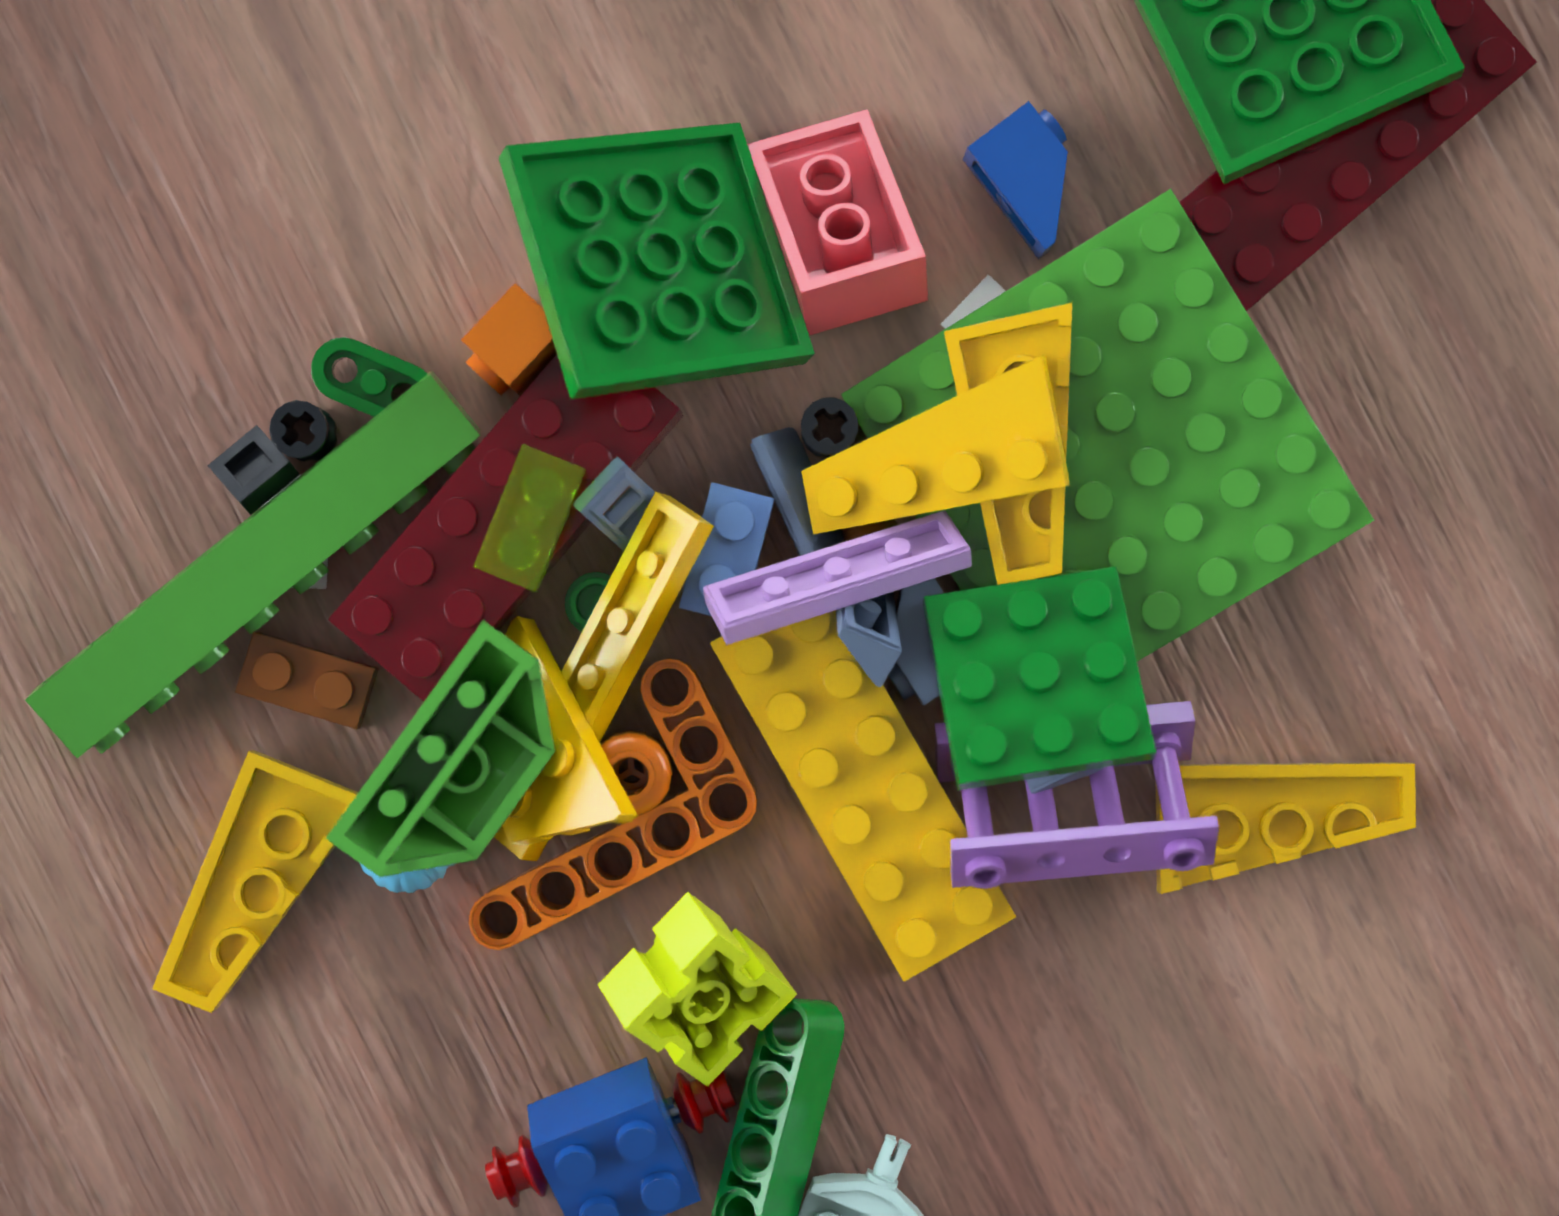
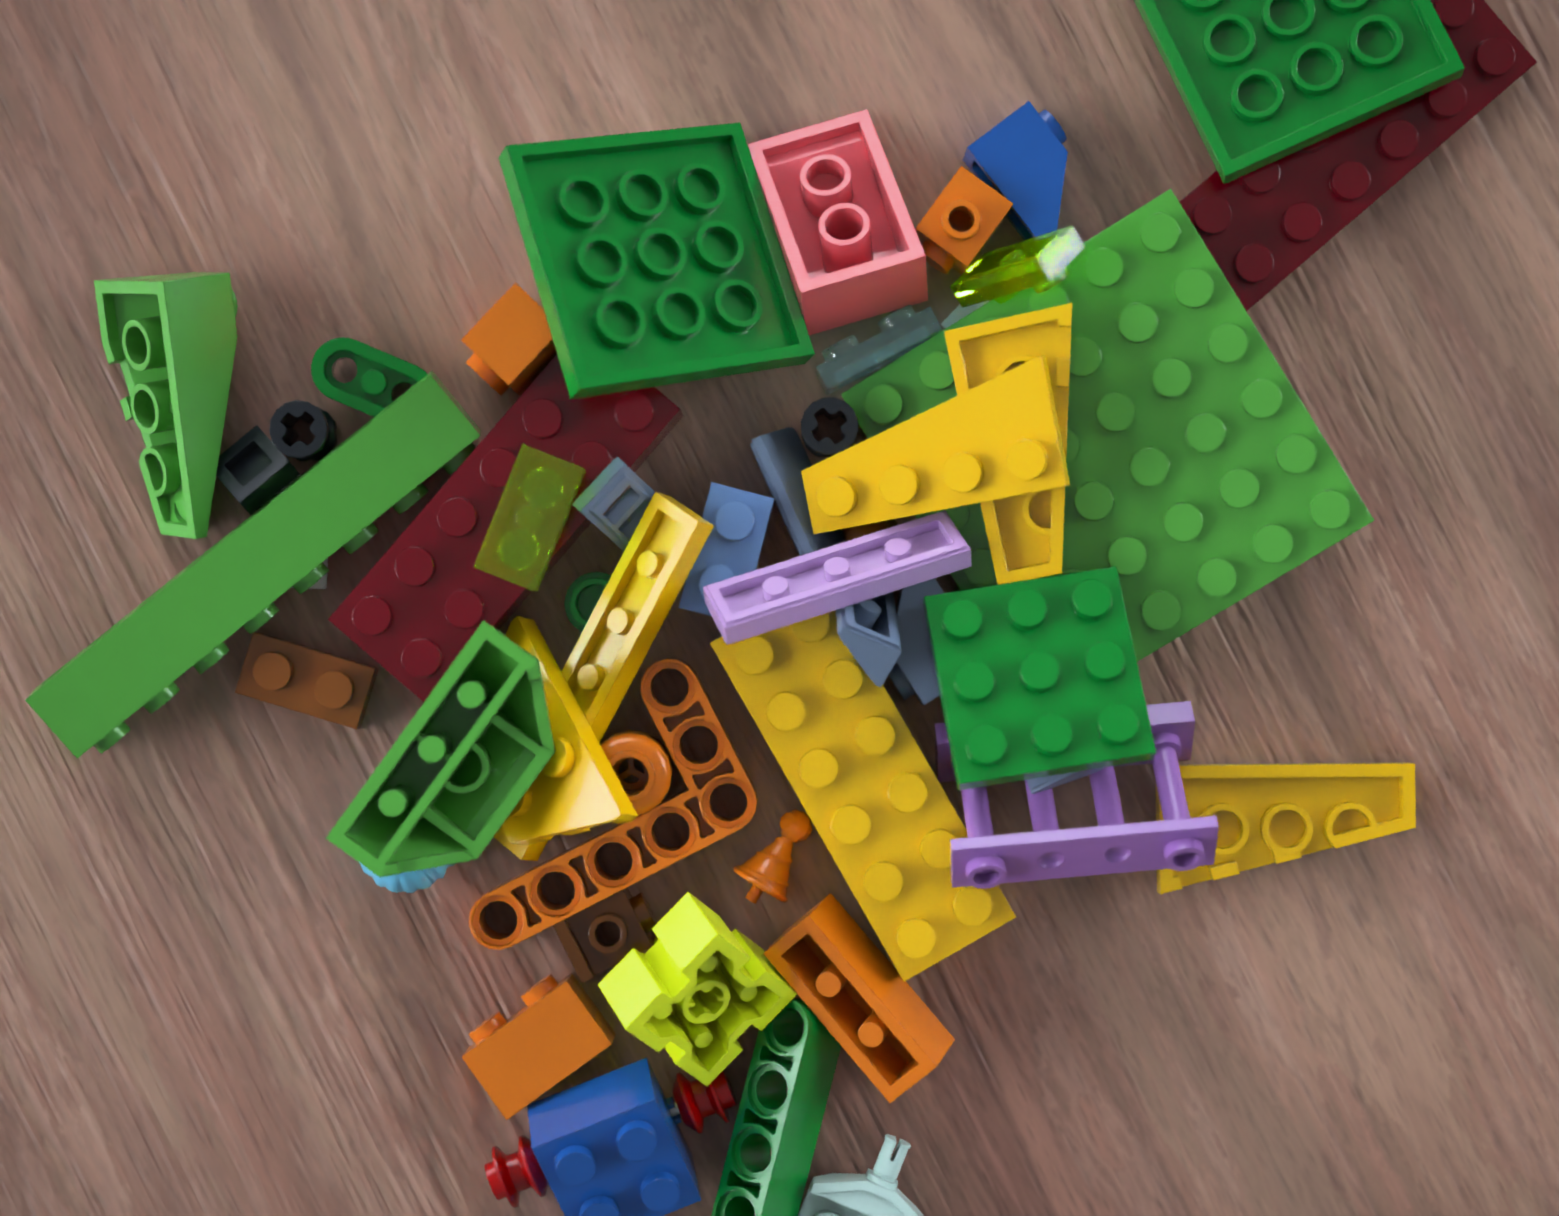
(177, 362): none -> bright green wedge
(251, 876): yellow wing -> none
(538, 1044): none -> orange brick
(585, 948): none -> reddish brown brick
(771, 866): none -> orange piece
(851, 360): none -> clear light blue plate
(860, 998): none -> orange brick
(961, 222): none -> orange brick
(1024, 265): none -> clear neon green plate

